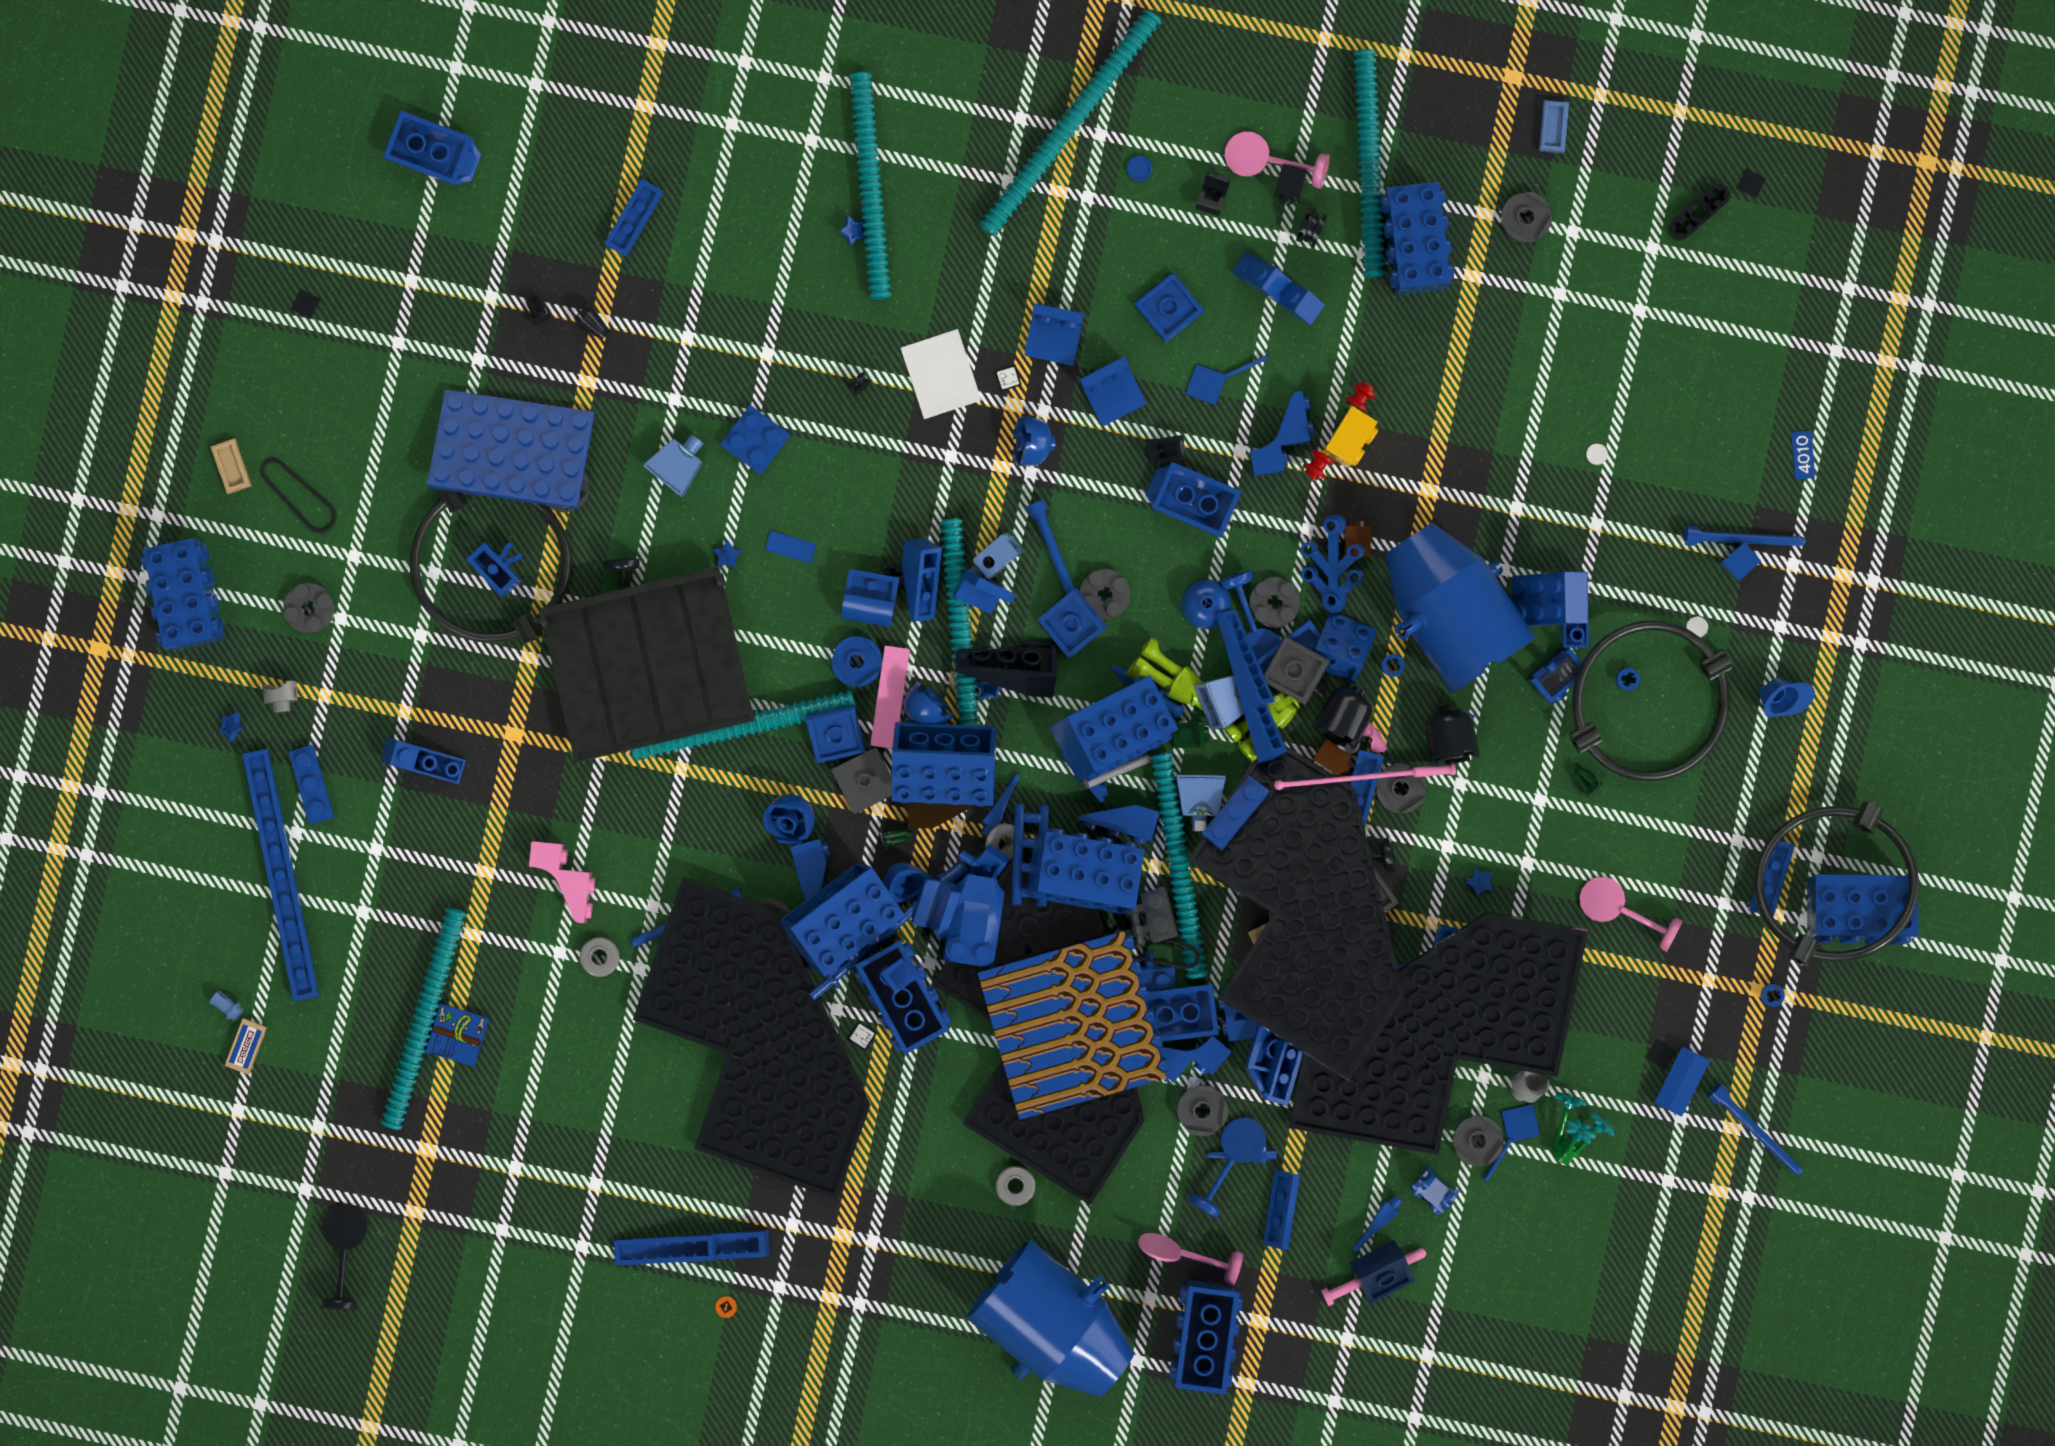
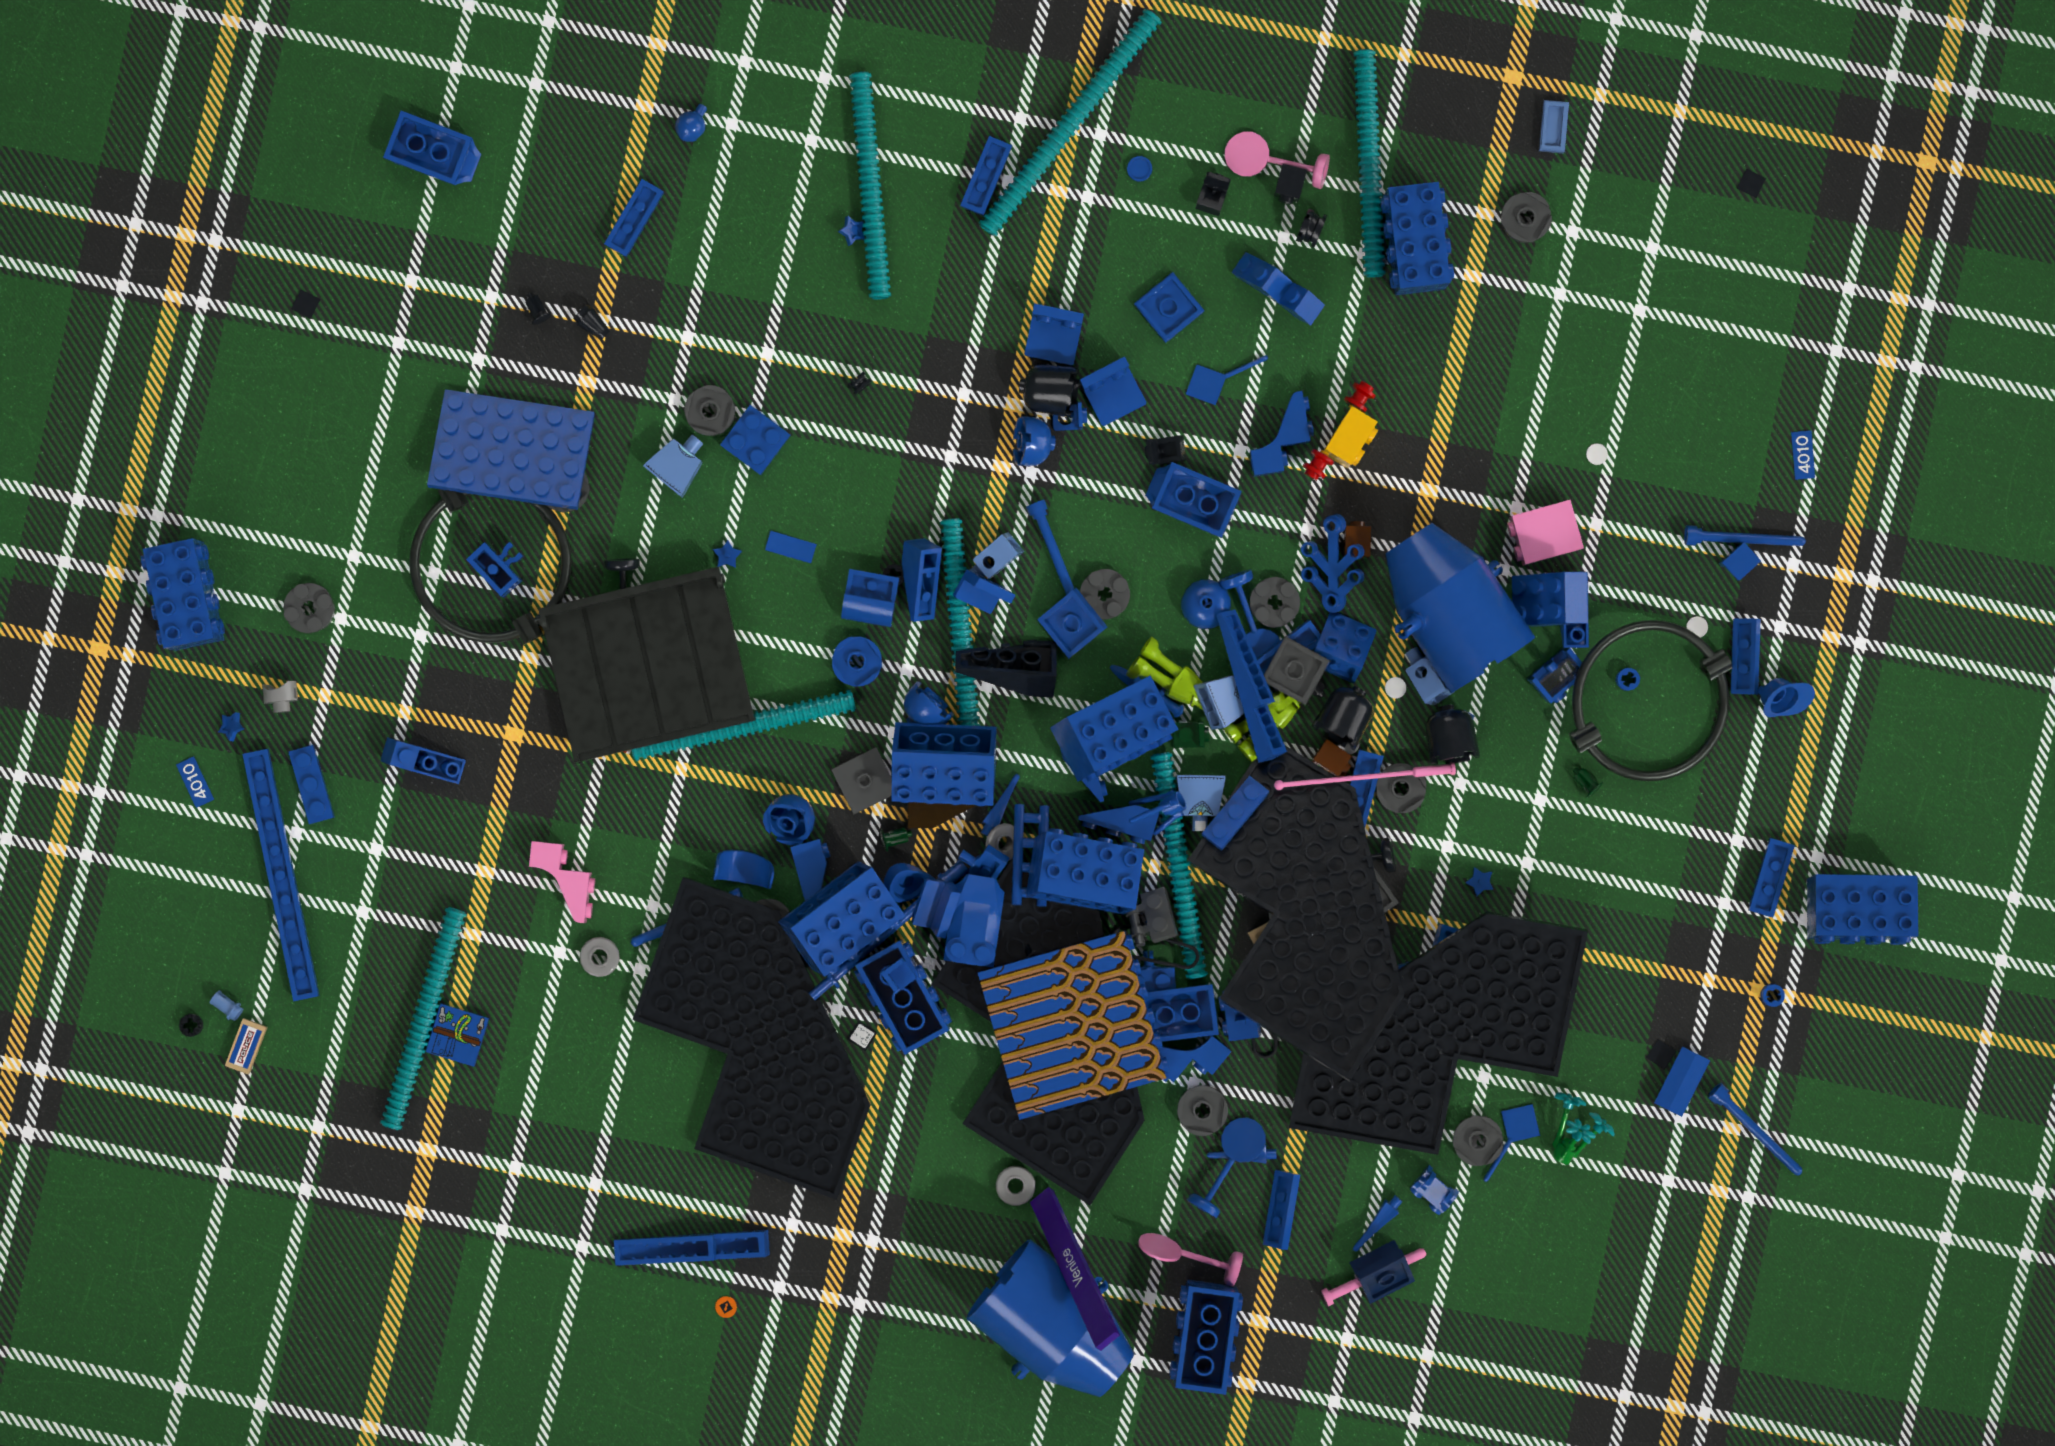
(186, 1031): none -> black bush
(195, 782): none -> blue sticker
(231, 466): tan tile -> none
(304, 484): black piece -> none
(344, 1230): black piece -> none
(691, 124): none -> blue piece
(702, 398): none -> dark grey plate
(744, 868): none -> blue piece
(835, 733): blue tile -> none
(890, 695): bright pink tile -> none
(941, 374): white sticker -> none
(986, 176): none -> blue plate
(988, 690): blue piece -> none
(1008, 378): sticker -> none
(1050, 389): none -> black cylinder
(1075, 1269): none -> dark purple tile
(1079, 418): none -> blue bracket
(1128, 766): light grey bar -> none
(1172, 804): none -> blue plant
(1273, 1066): blue wedge -> none
(1378, 744): bright pink piece -> none
(1395, 687): none -> white sticker
(1400, 663): blue bush -> none
(1431, 686): none -> medium blue torso
(1528, 1086): light grey piece -> none
(1545, 533): none -> bright pink brick
(1604, 900): bright pink piece -> none
(1680, 219): black beam -> none
(1745, 656): none -> blue plate
(1805, 946): pearl dark grey piece -> none

